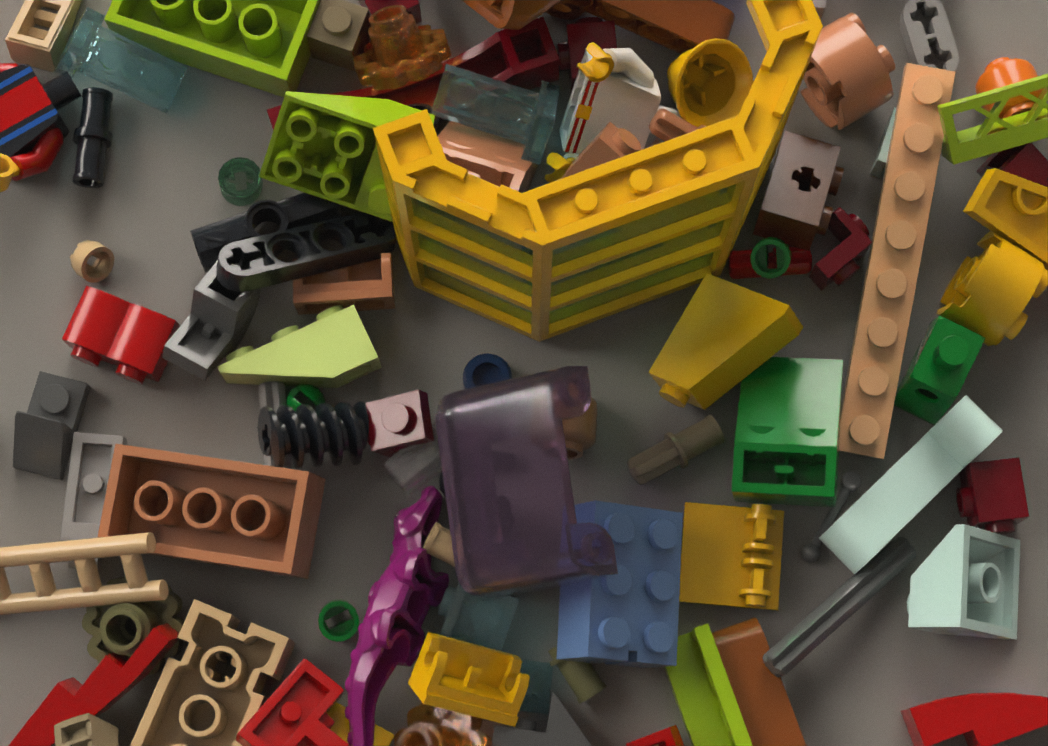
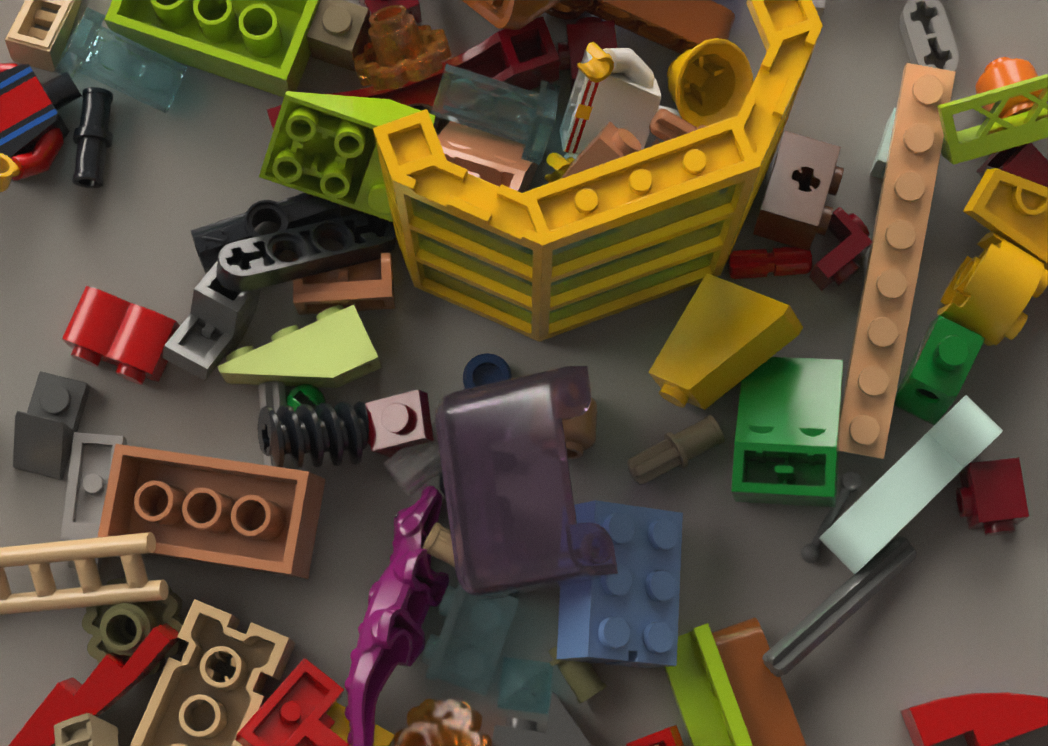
(100, 268): tan hinge -> none
(229, 190): clear green bush -> none
(342, 630): green hinge -> none
(469, 679): yellow hinge -> none
(731, 555): yellow hinge -> none
(760, 257): green hinge -> none
(847, 74): nougat brick -> none
(968, 586): light aqua slope -> none

